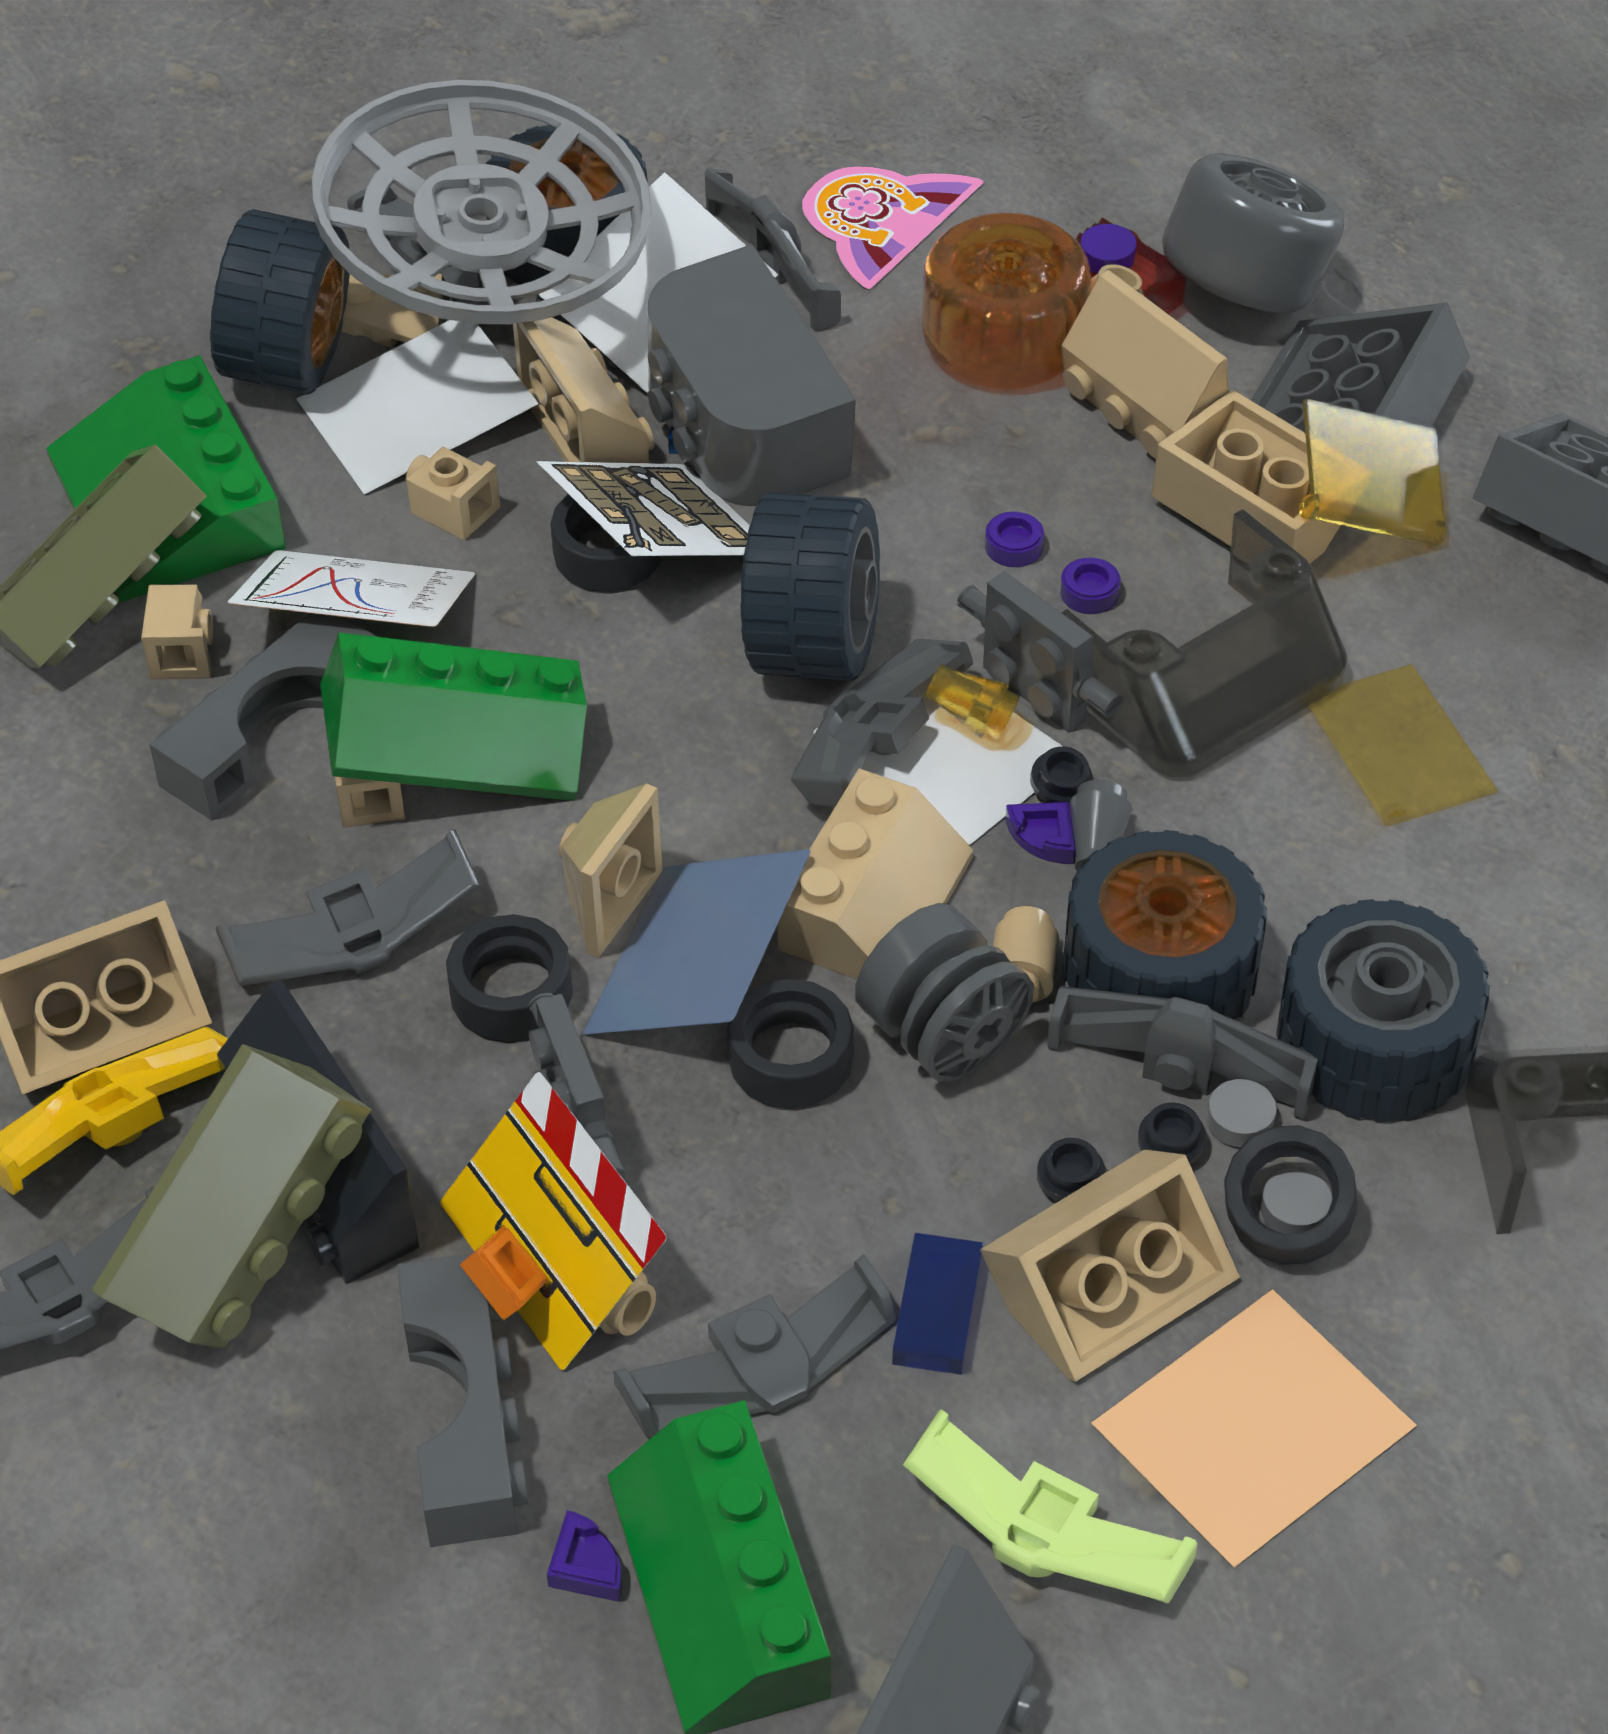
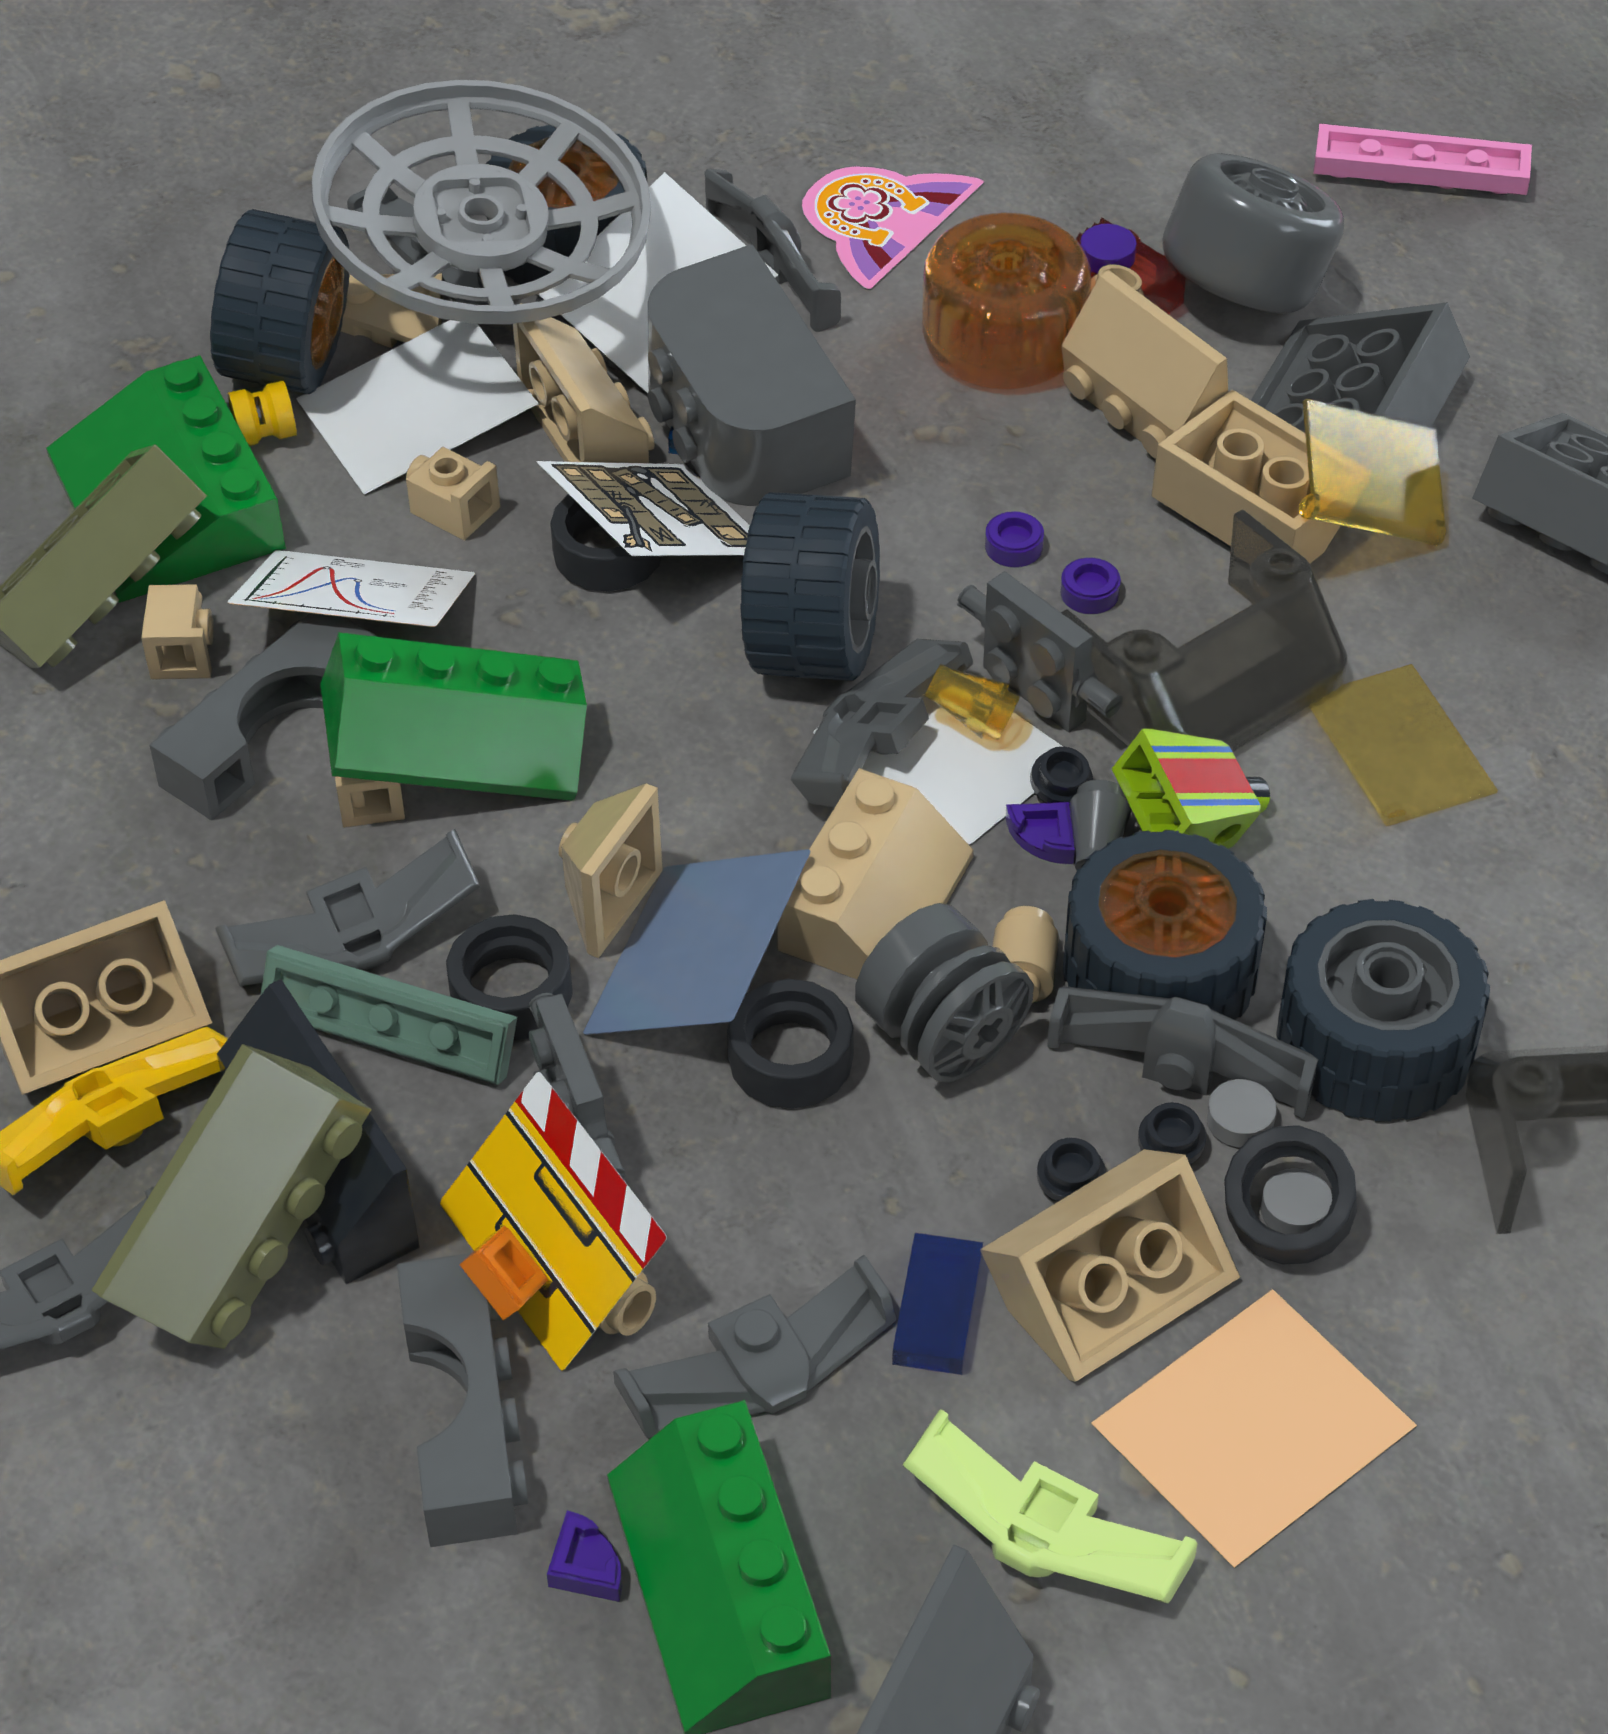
(274, 410): none -> yellow wheel
(395, 1015): none -> sand green tile
(1189, 786): none -> lime torso
(1423, 159): none -> bright pink plate

